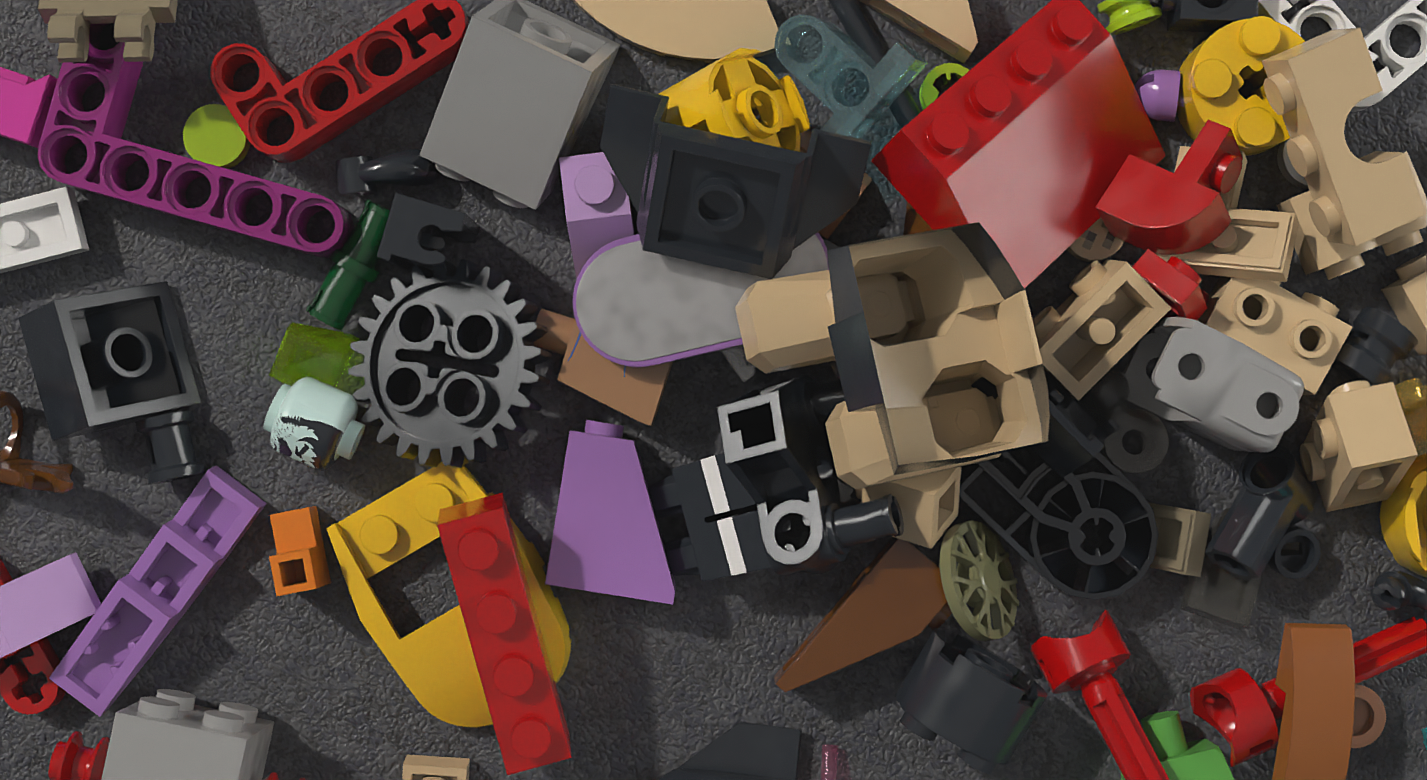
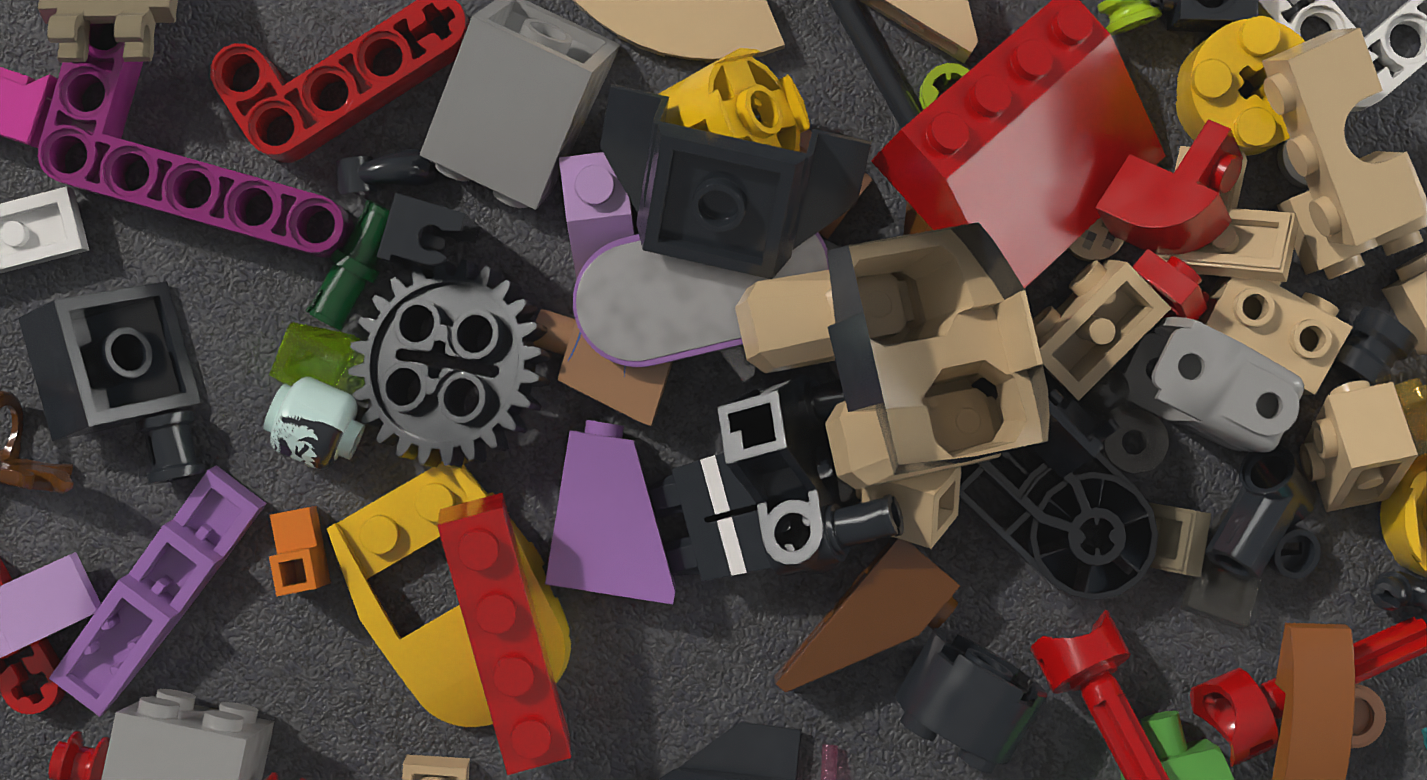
(215, 137): lime tile -> none
(839, 60): clear light blue tile -> none
(978, 581): olive wheel -> none
(1159, 93): medium lavender hinge -> none

